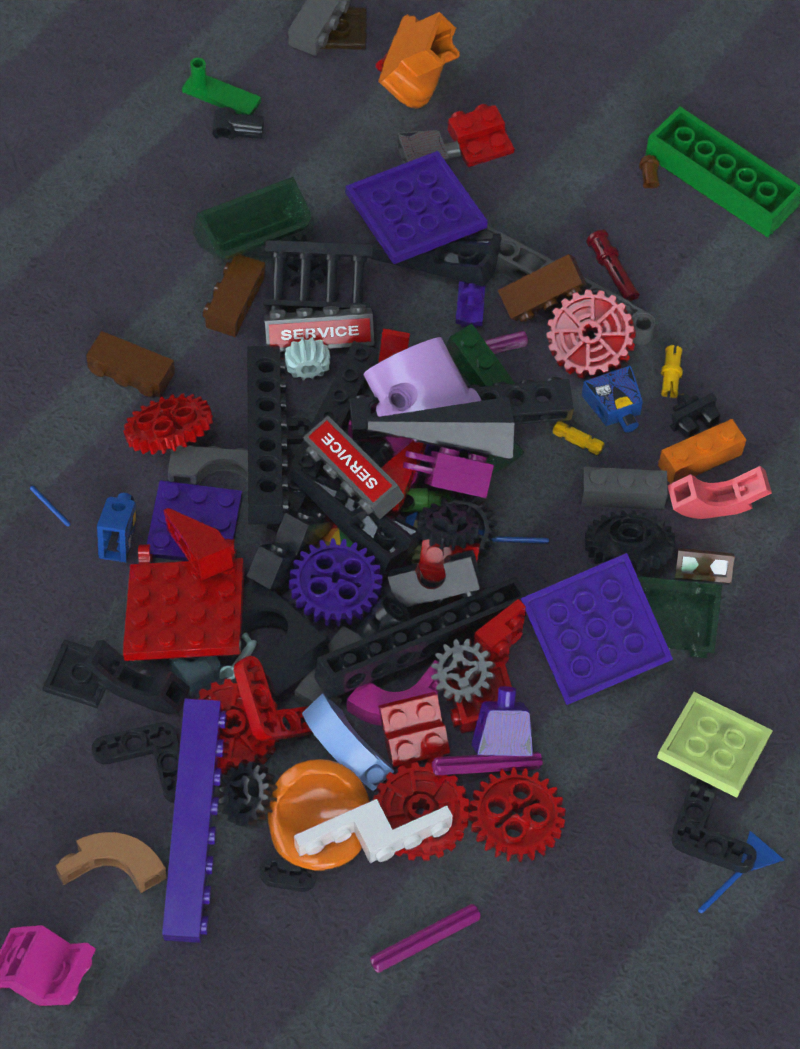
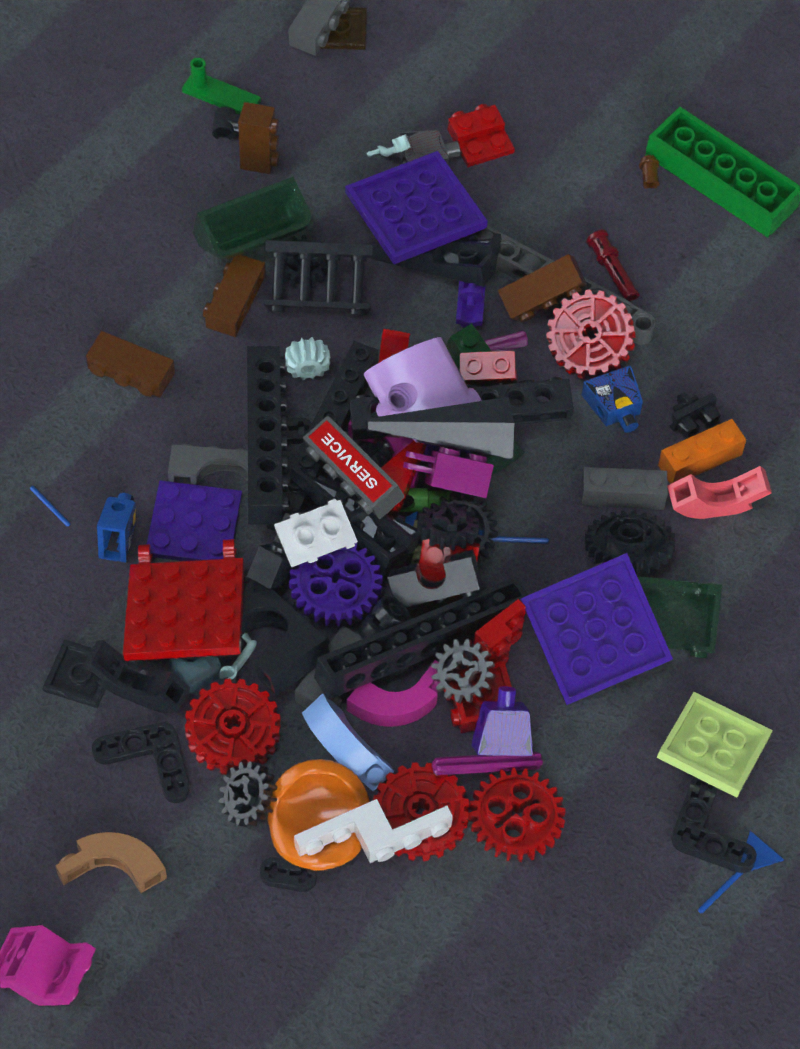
(168, 424): red gear -> none
(193, 821): dark purple brick -> none
(200, 544): red slope -> none
(258, 138): none -> reddish brown brick
(270, 717): red beam -> none
(316, 533): none -> white piece
(332, 326): brick -> none
(400, 144): none -> light aqua piece
(414, 730): plate -> none
(417, 58): orange piece -> none
(425, 938): magenta axle -> none
(488, 367): none -> bracket
(578, 437): yellow axle -> none
(671, 371): yellow pin -> none
(704, 565): piece -> none

